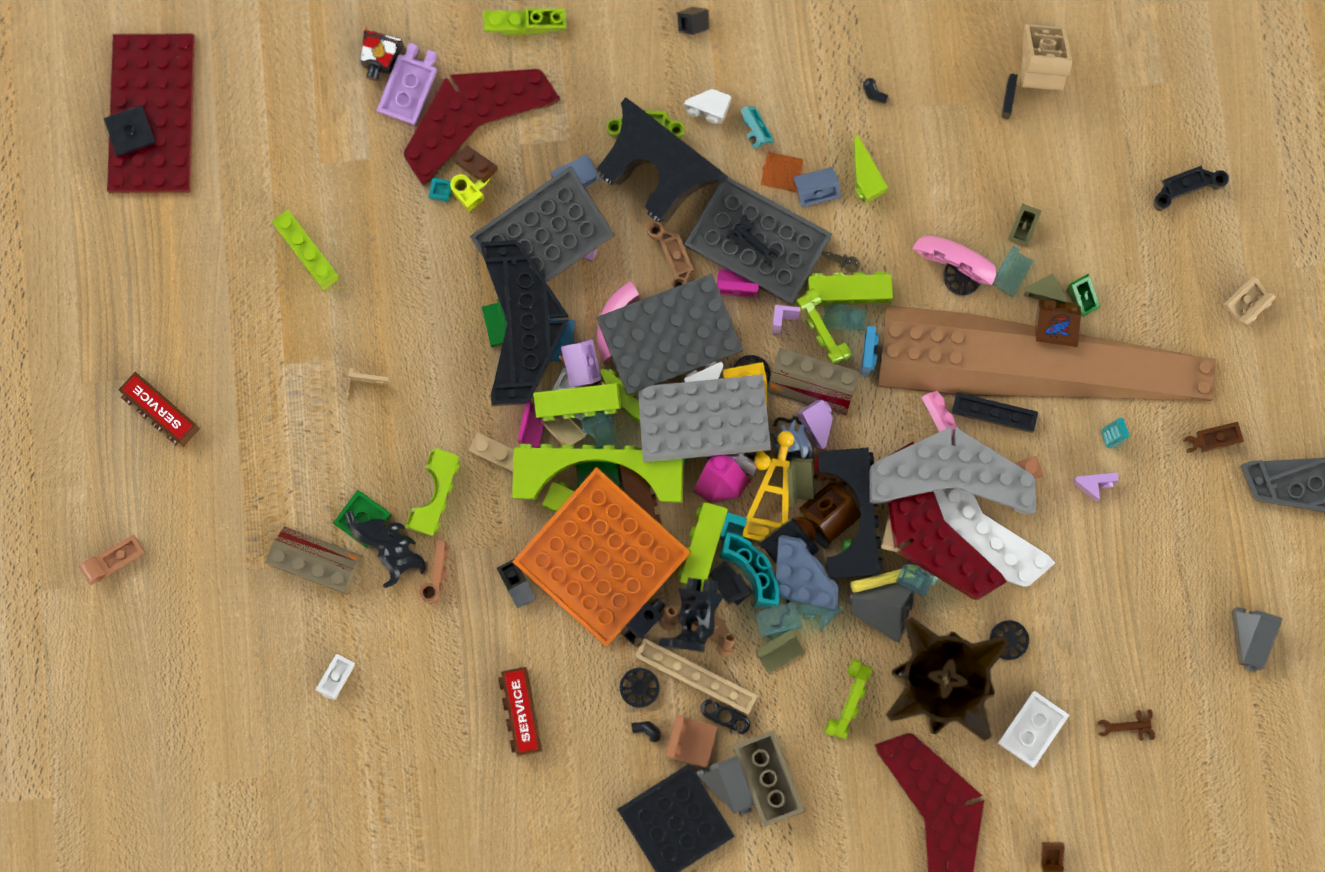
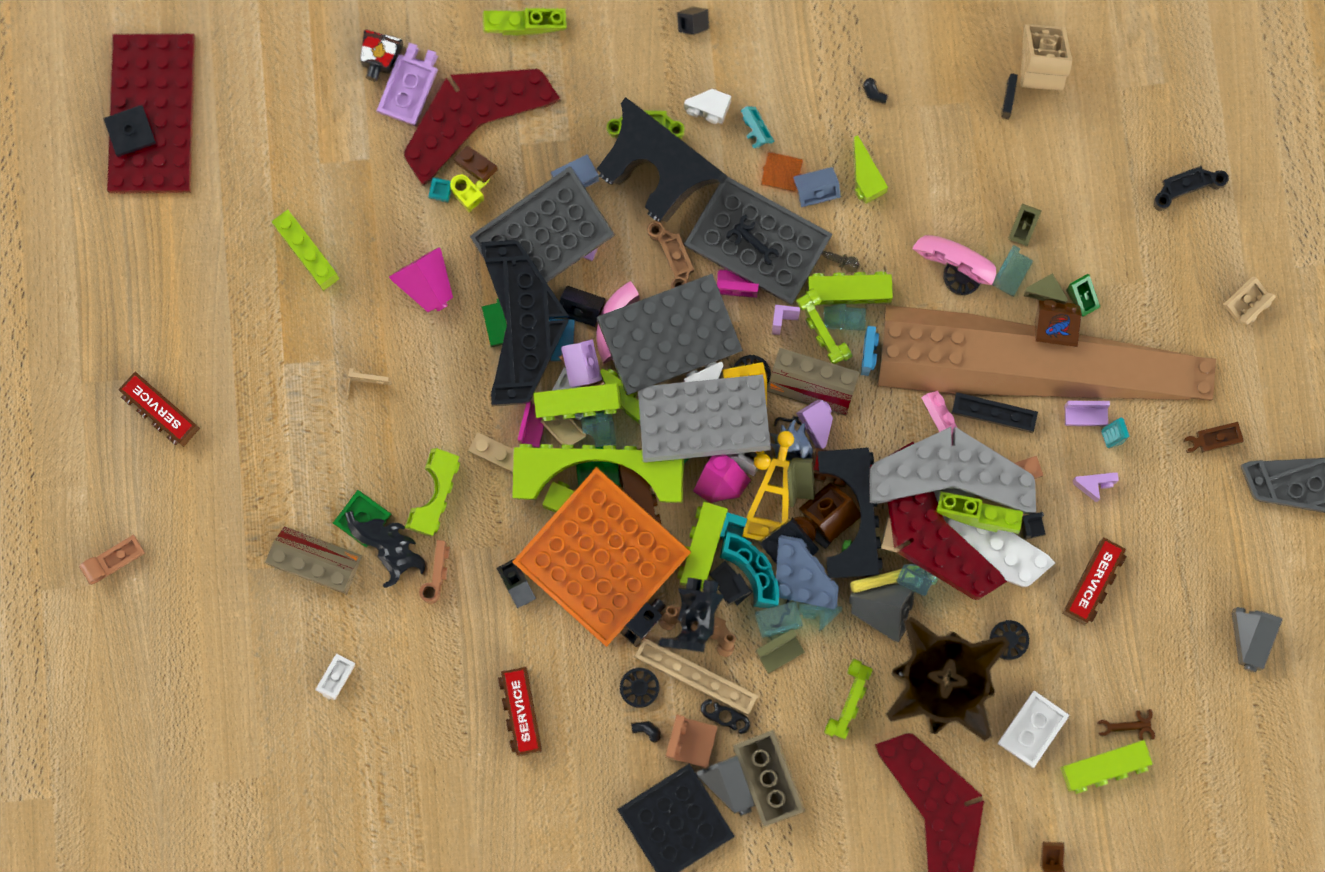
(426, 281): none -> dark pink slope
(581, 305): none -> black panel
(978, 514): none -> lime slope
(1033, 526): none -> black panel
(1086, 413): none -> lavender panel
(1094, 581): none -> brick
(1106, 766): none -> lime brick

